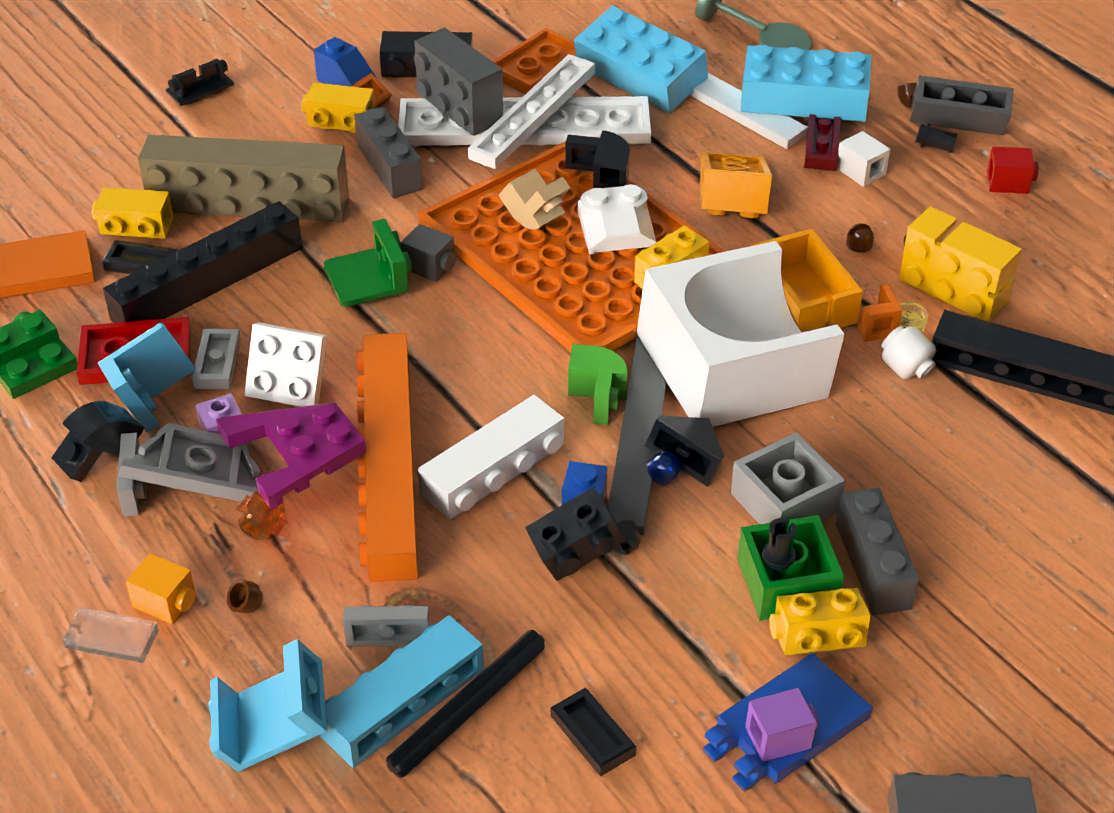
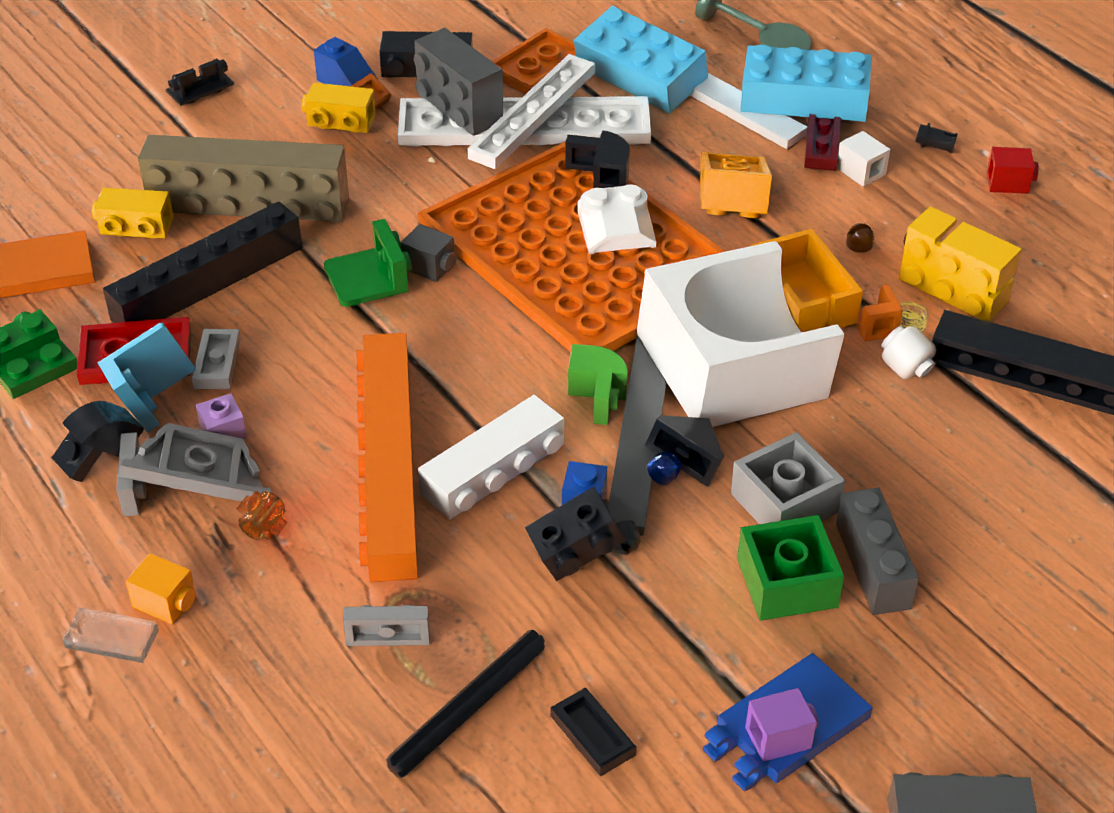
(131, 257): black tile -> none
(244, 596): reddish brown hinge -> none
(271, 713): medium azure panel -> none
(285, 365): white plate -> none
(306, 437): magenta wing -> none
(388, 152): dark grey brick -> none
(401, 690): medium azure brick -> none
(532, 200): tan brick -> none
(673, 248): yellow brick -> none
(780, 551): black pin -> none
(820, 621): yellow brick -> none
(906, 92): reddish brown hinge -> none
(961, 105): dark grey brick -> none

